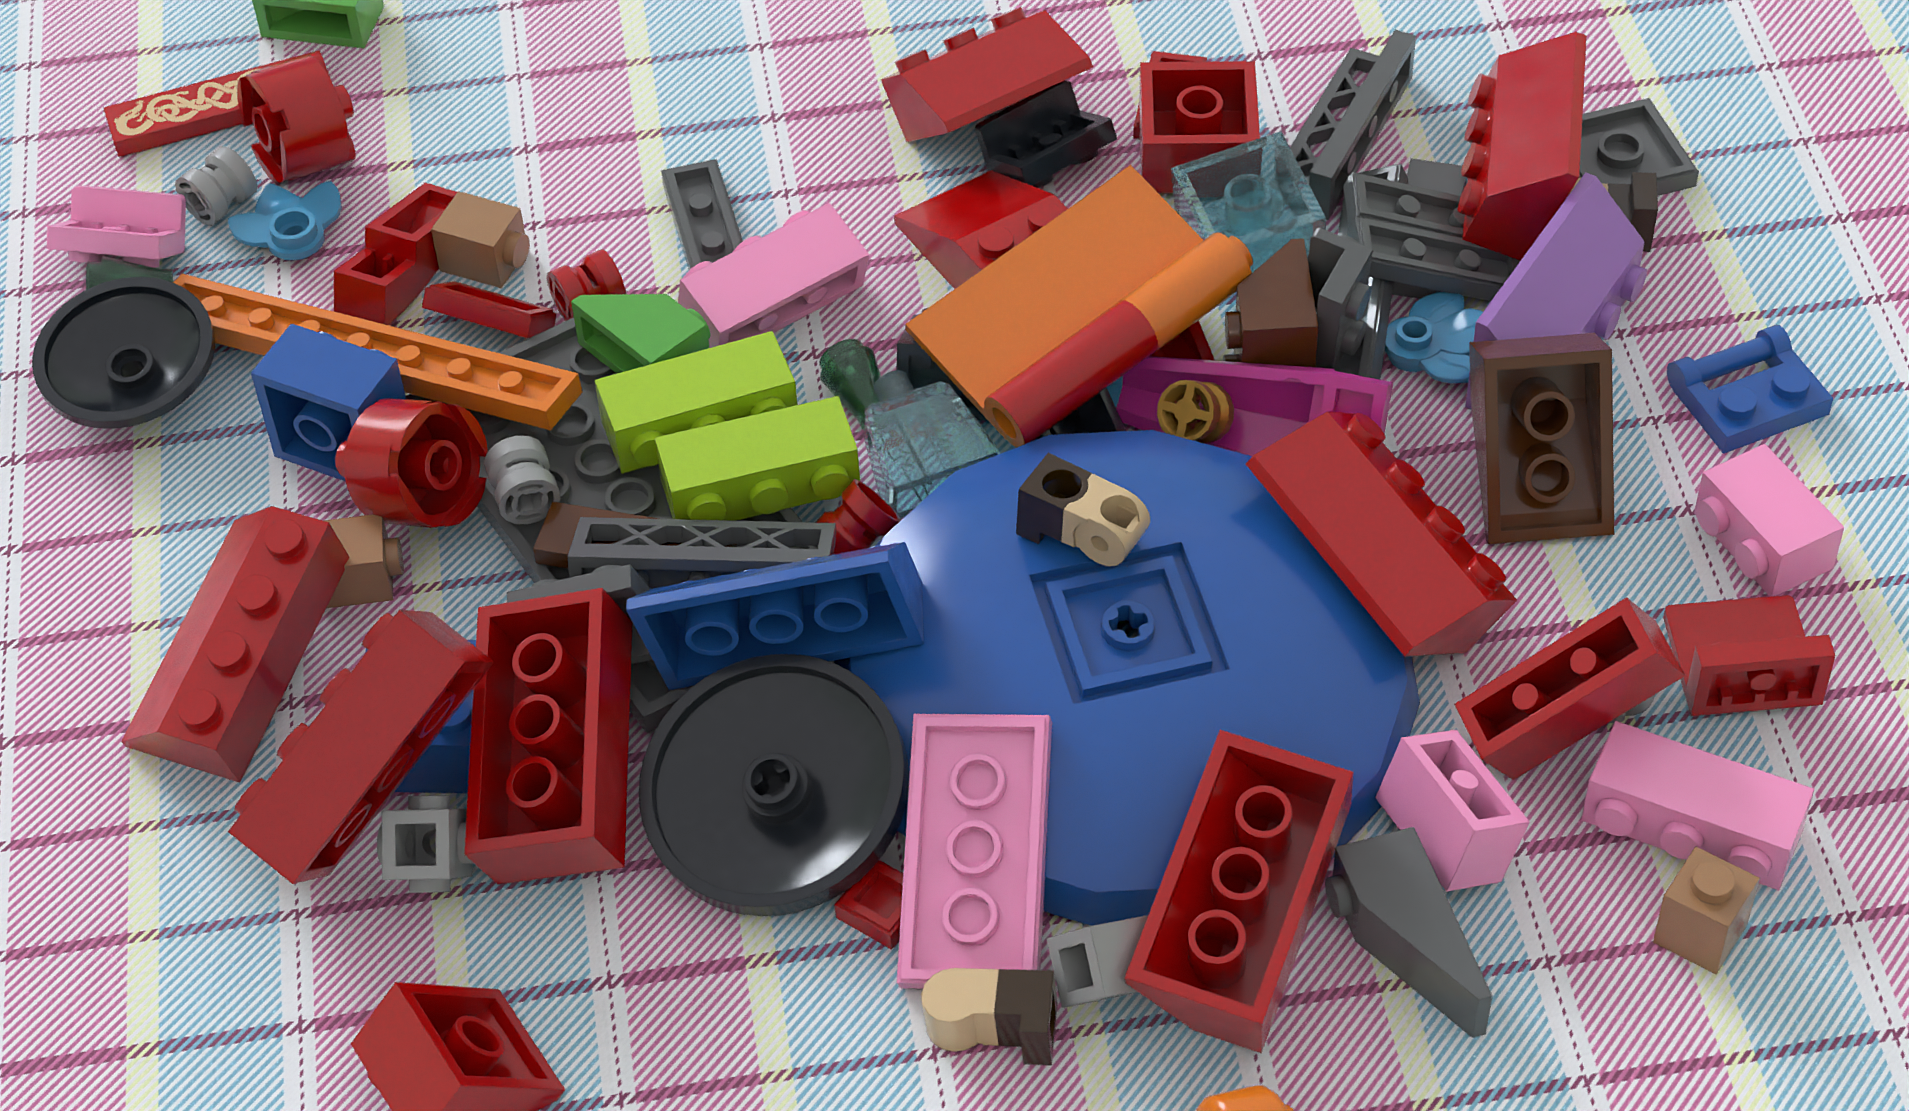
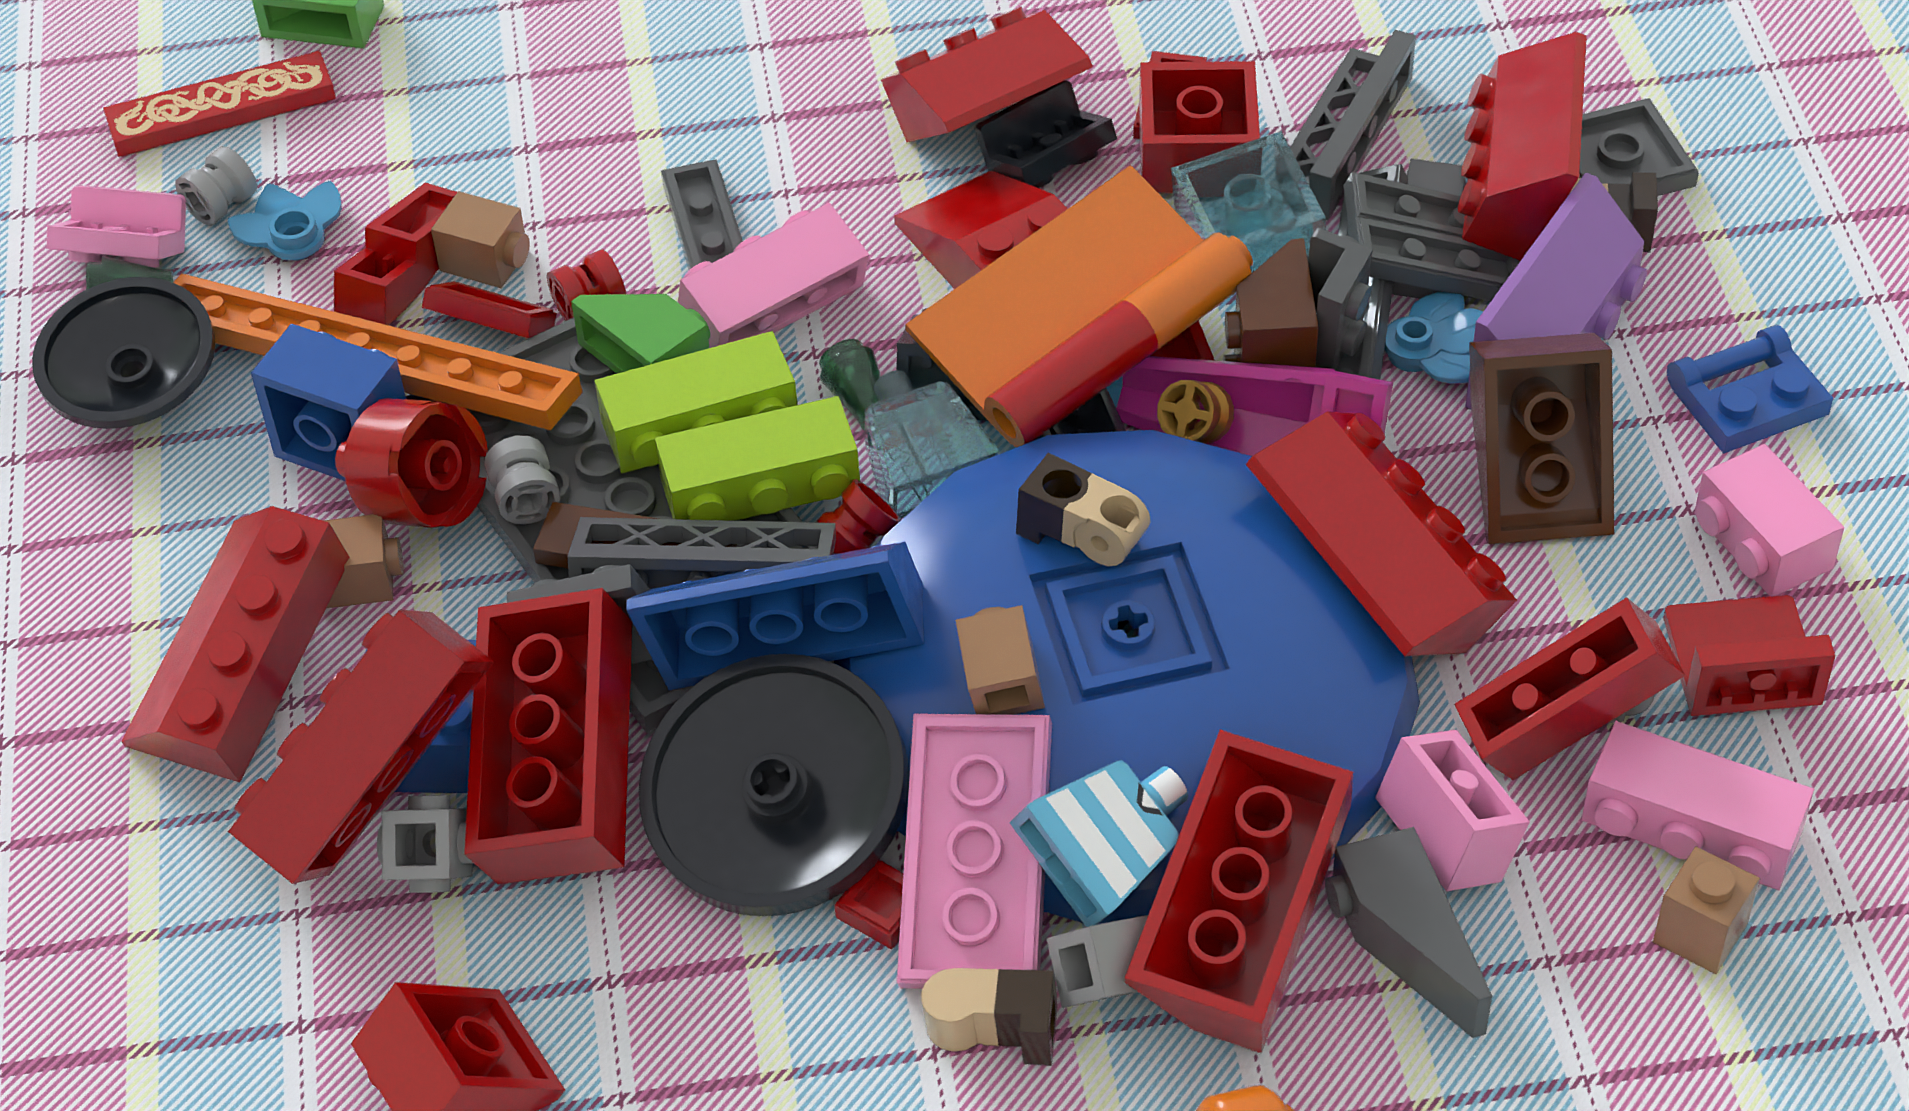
(296, 118): red brick -> none
(1000, 662): none -> medium nougat brick
(1102, 834): none -> medium azure torso

